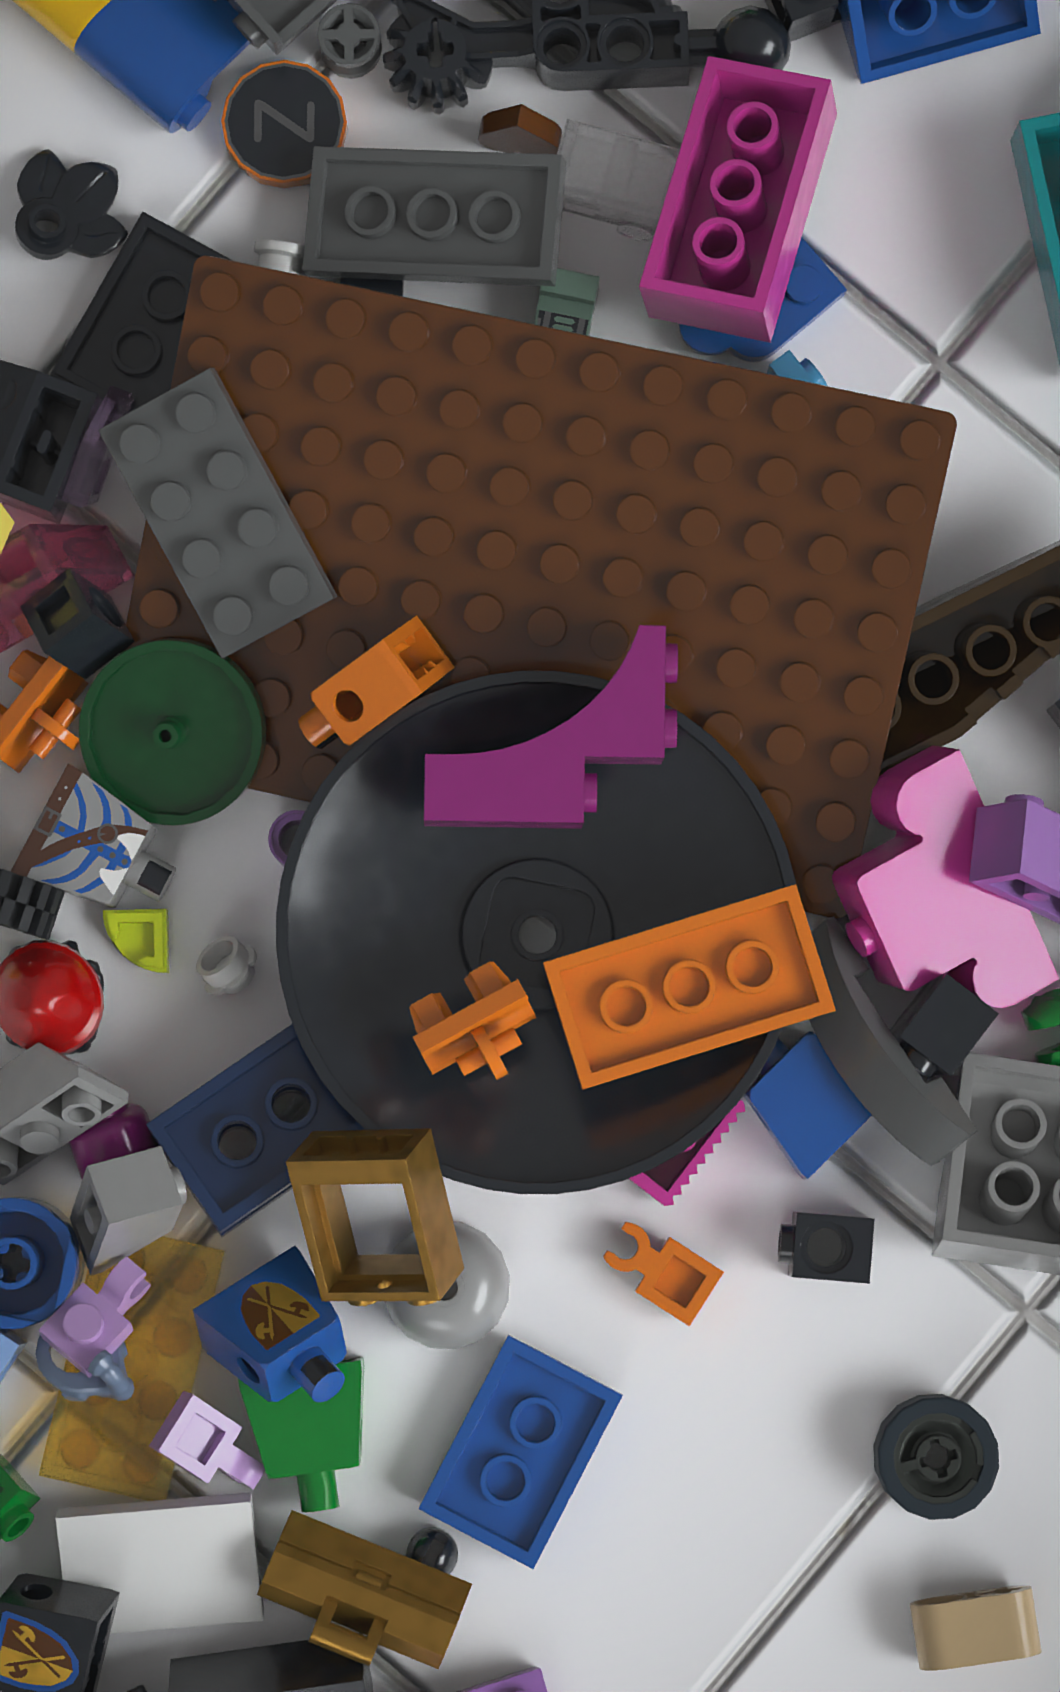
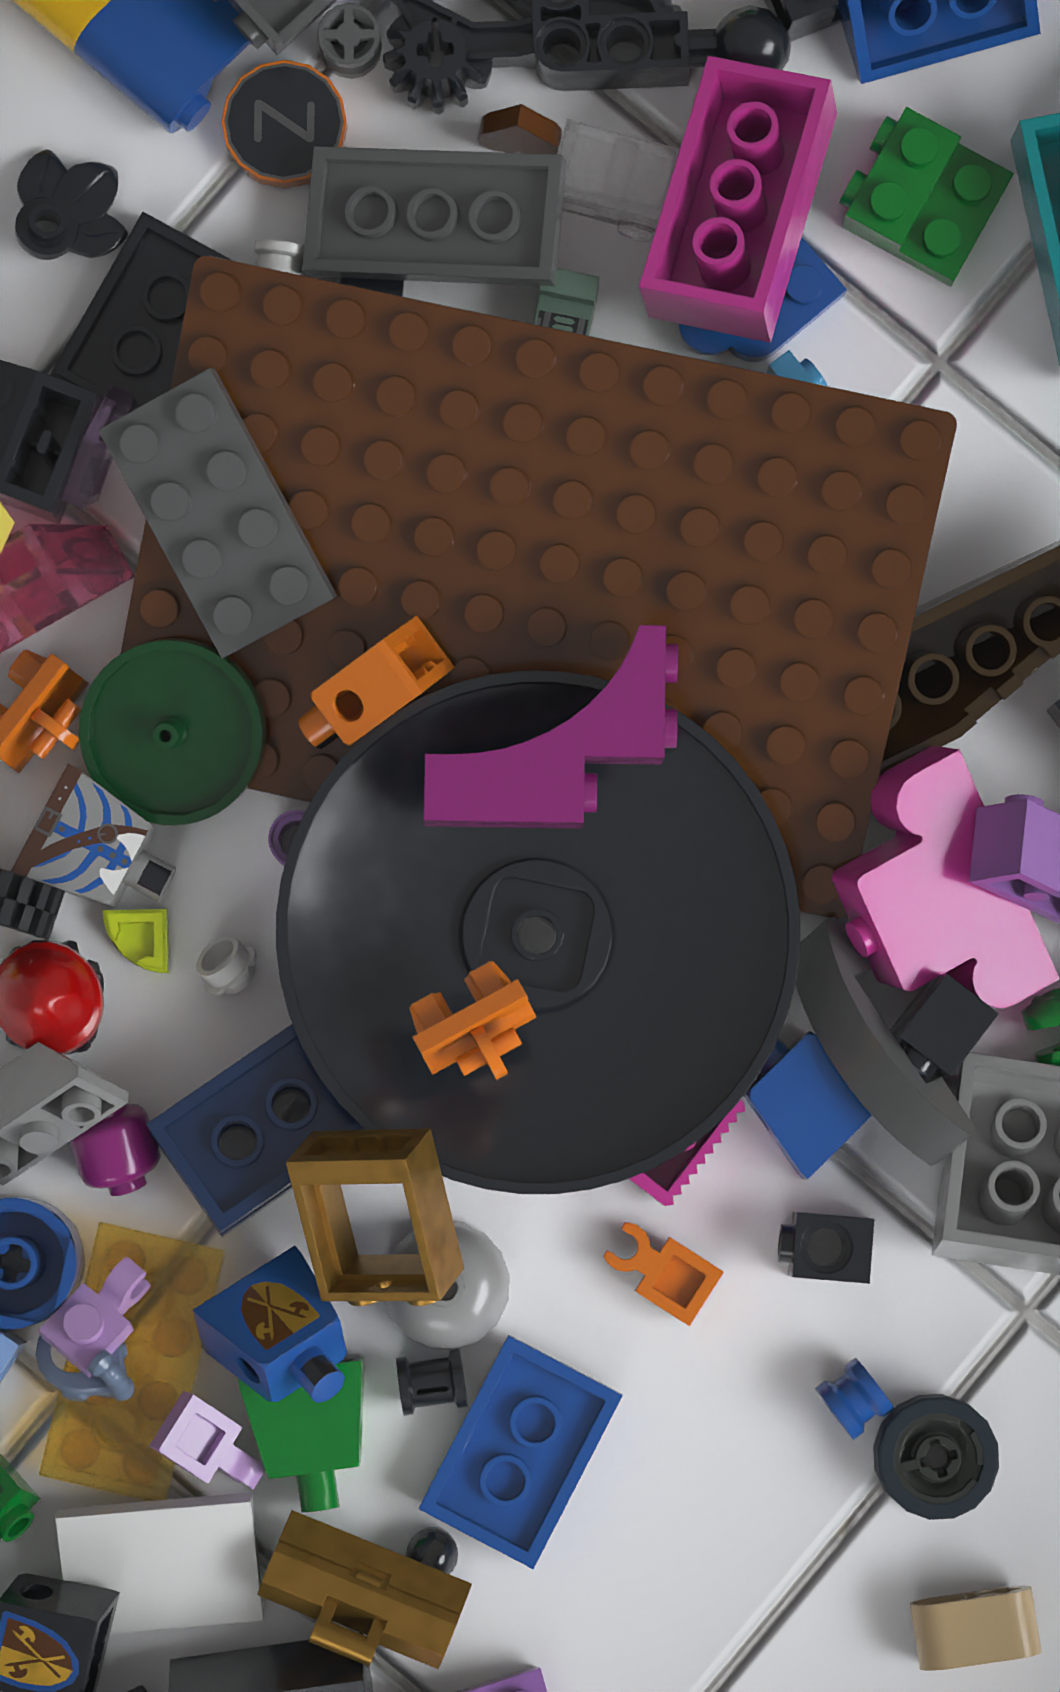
(77, 623): black brick -> none
(126, 1206): light grey slope -> none
(431, 1382): none -> black bush
(688, 986): orange plate -> none
(854, 1398): none -> blue wheel
(924, 195): none -> green plate

